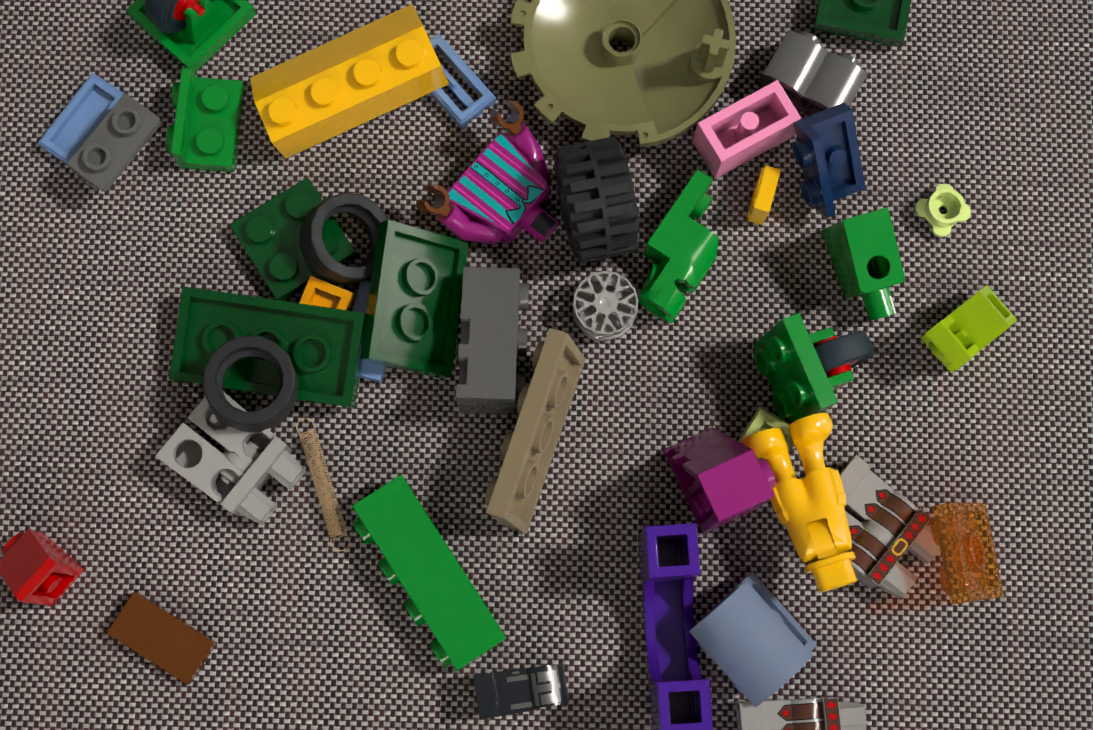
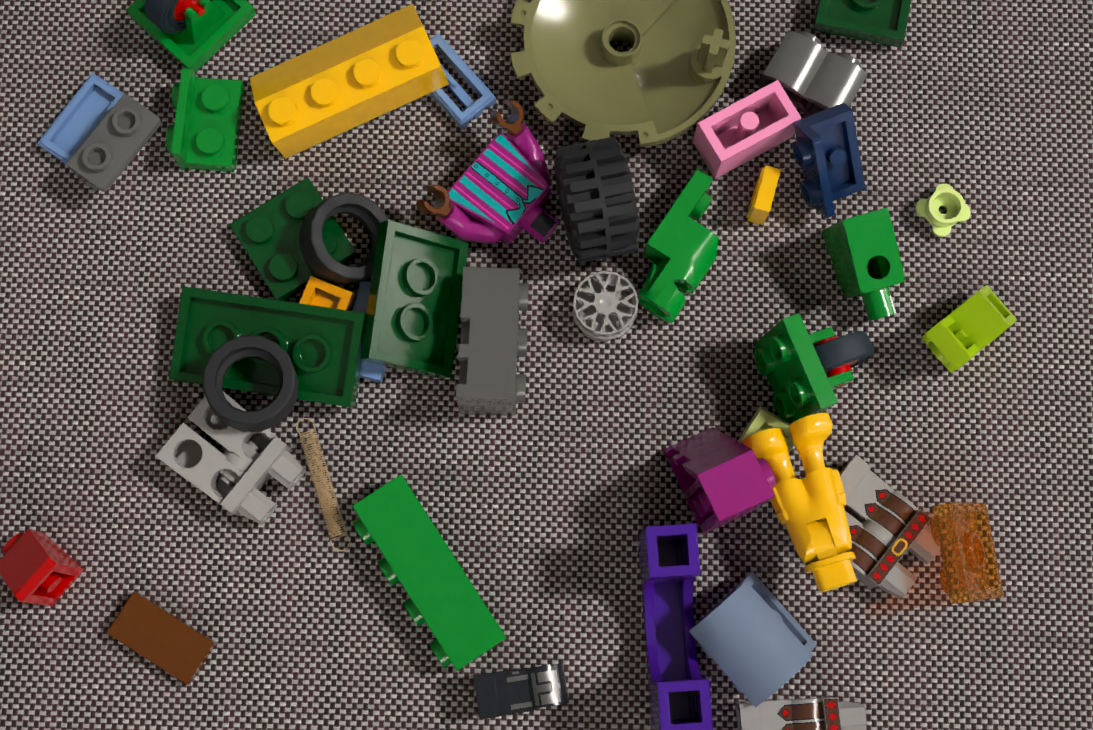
(540, 421): dark tan plate -> none

